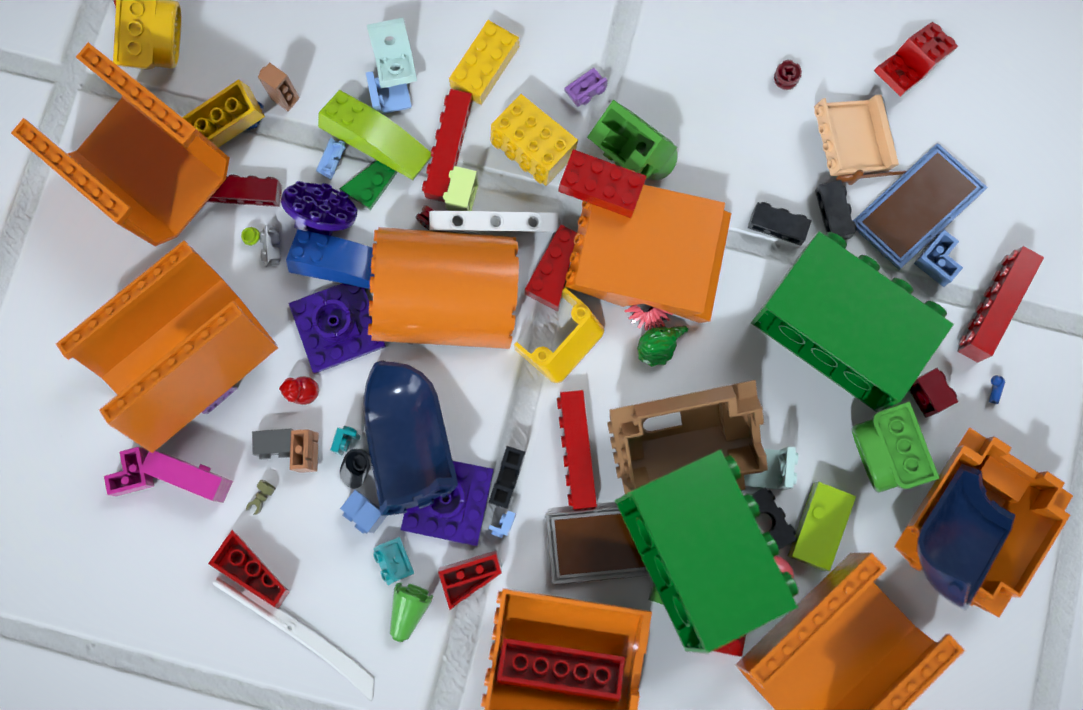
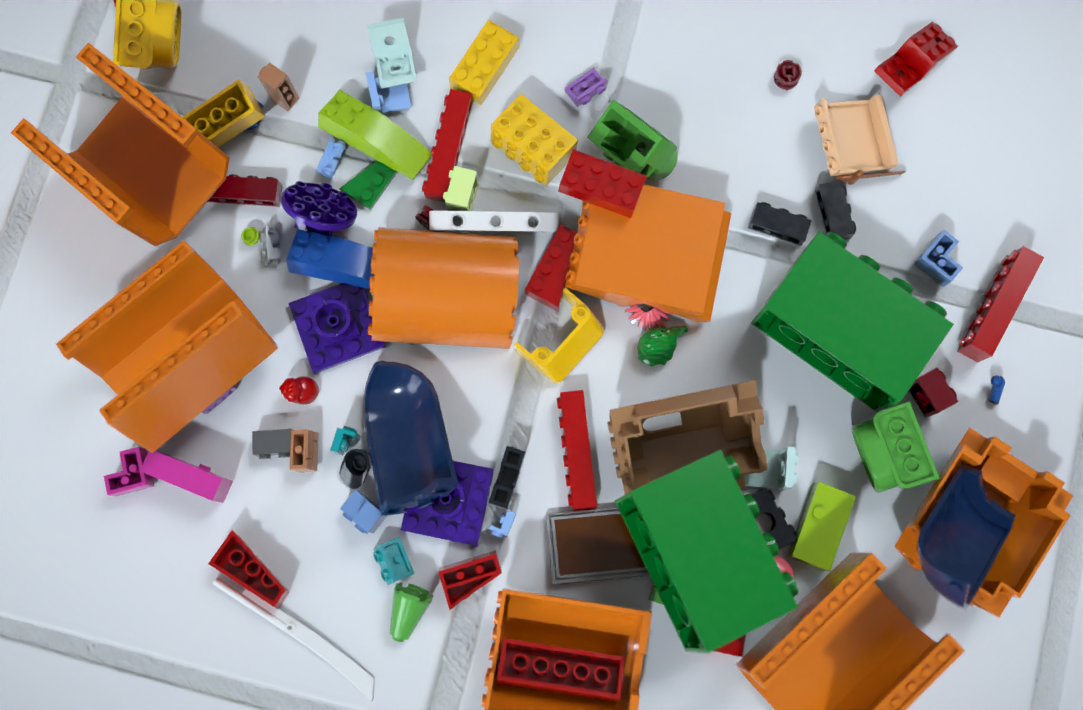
(265, 489): olive piece -> none
(918, 206): reddish brown door -> none

